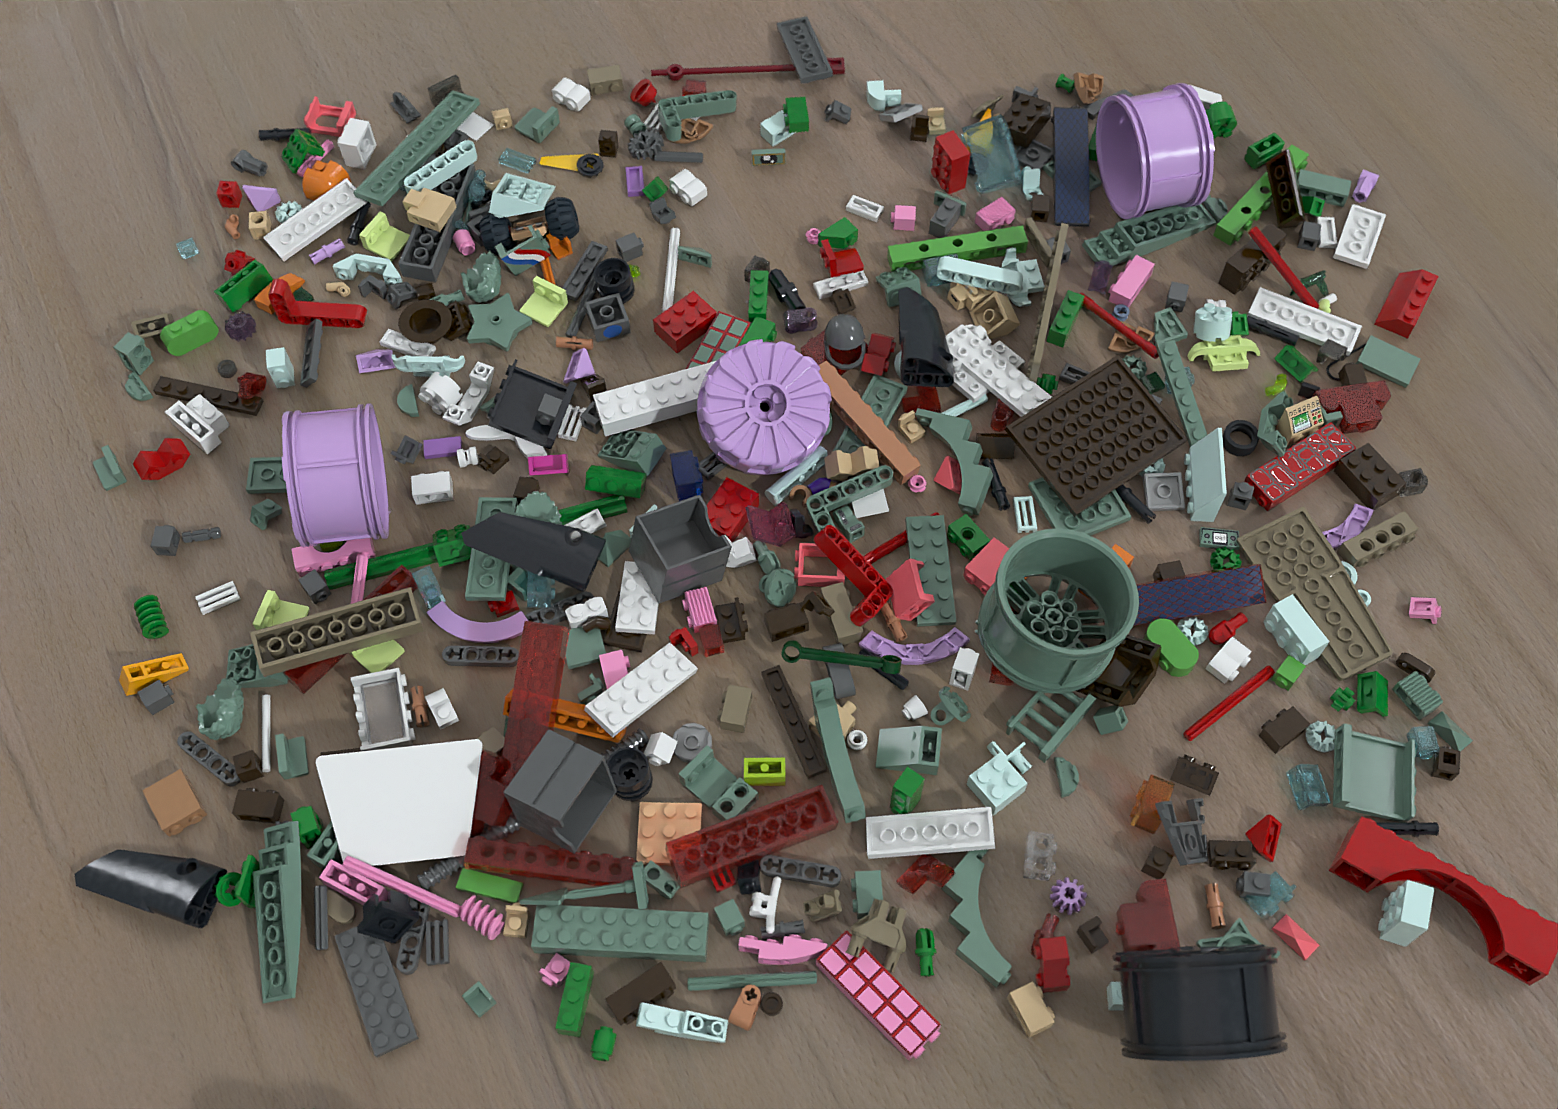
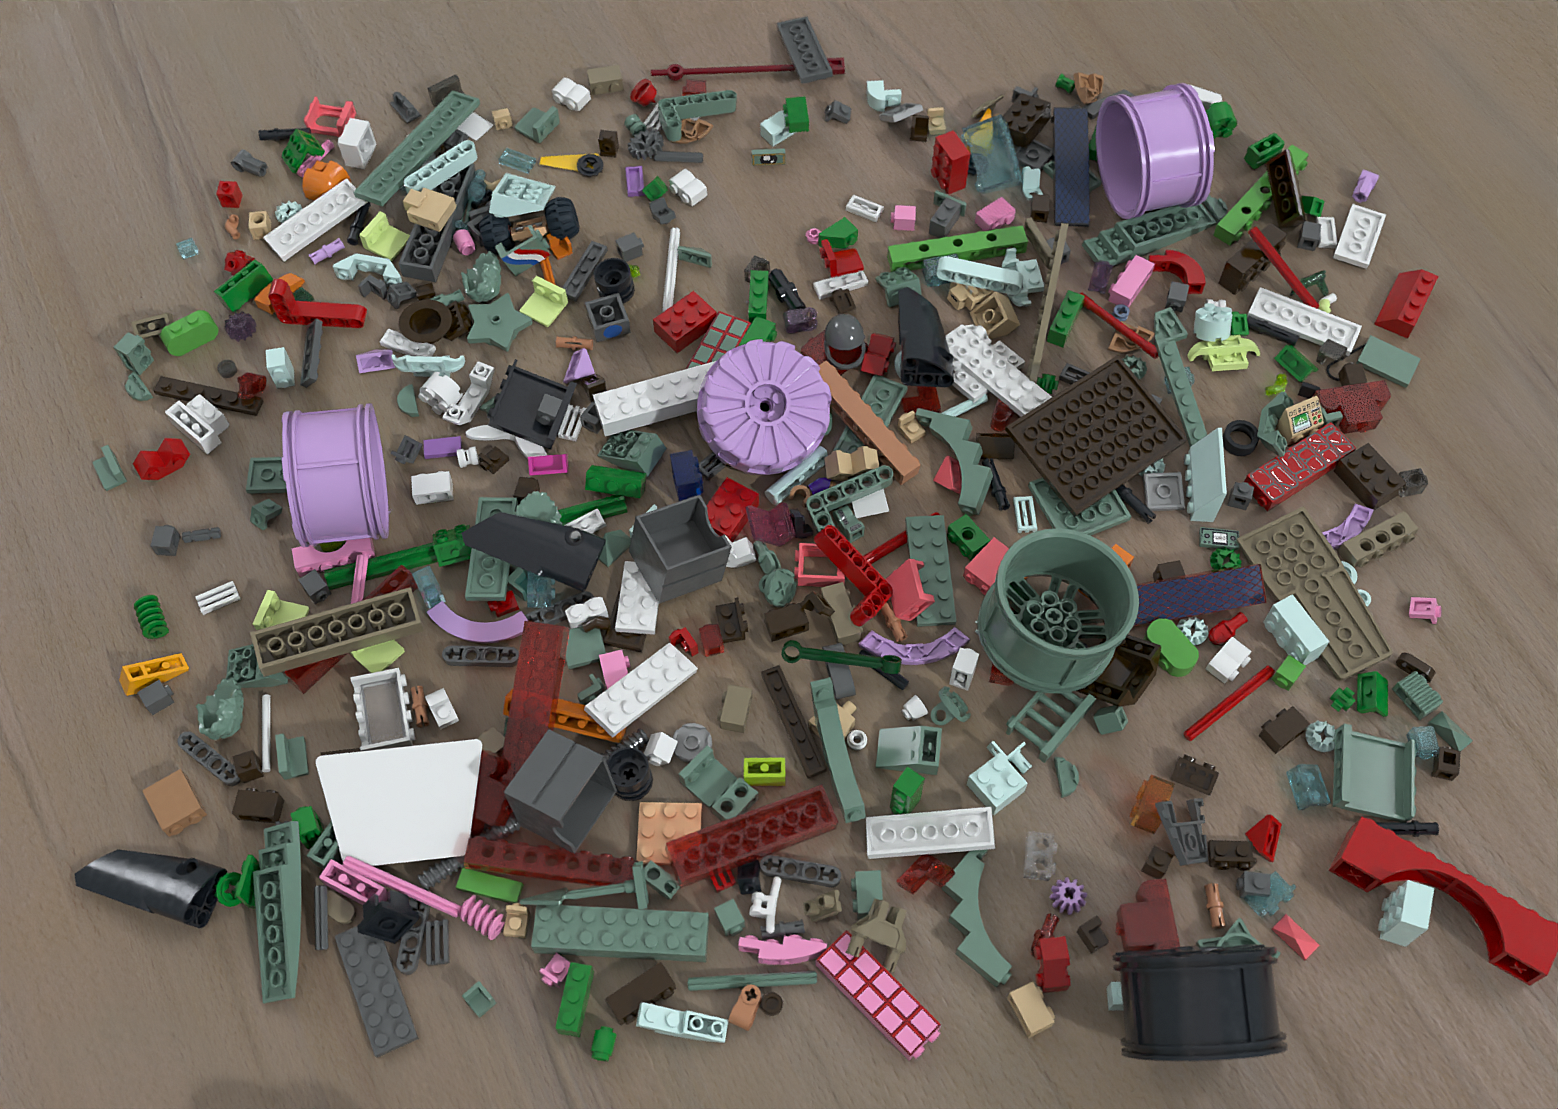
(261, 197): lavender slope -> none
(340, 287): tan arm -> none
(581, 309): dark grey axle -> none
(699, 608): bright pink brick -> none
(917, 479): bright pink plate -> none
(925, 950): green arm -> none
(1152, 382): clear green tile -> none
(1182, 266): none -> red arch
(1325, 187): sand green brick -> none

